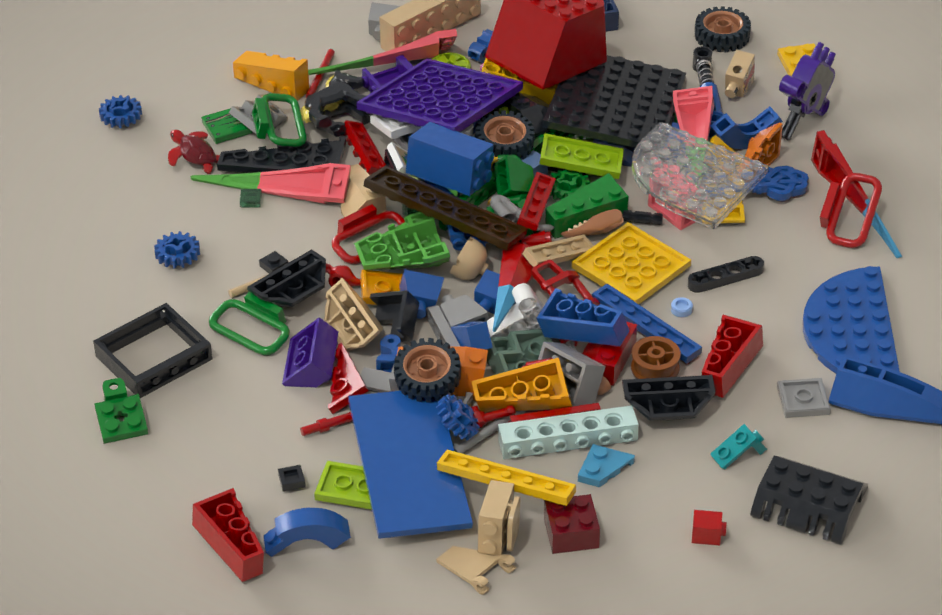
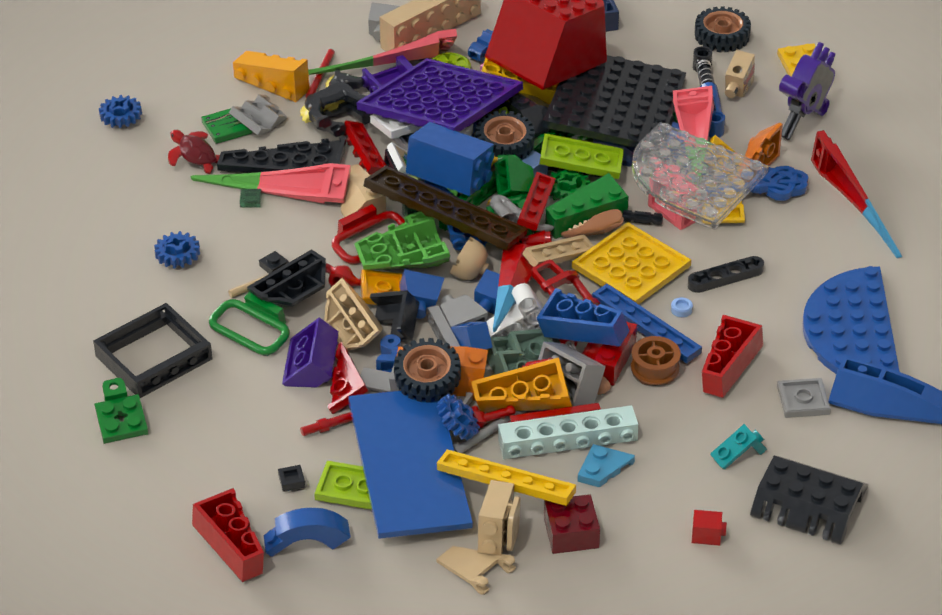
(264, 123): green bar -> none
(669, 396): black wedge -> none
(739, 135): blue arch -> none
(833, 205): red bar -> none

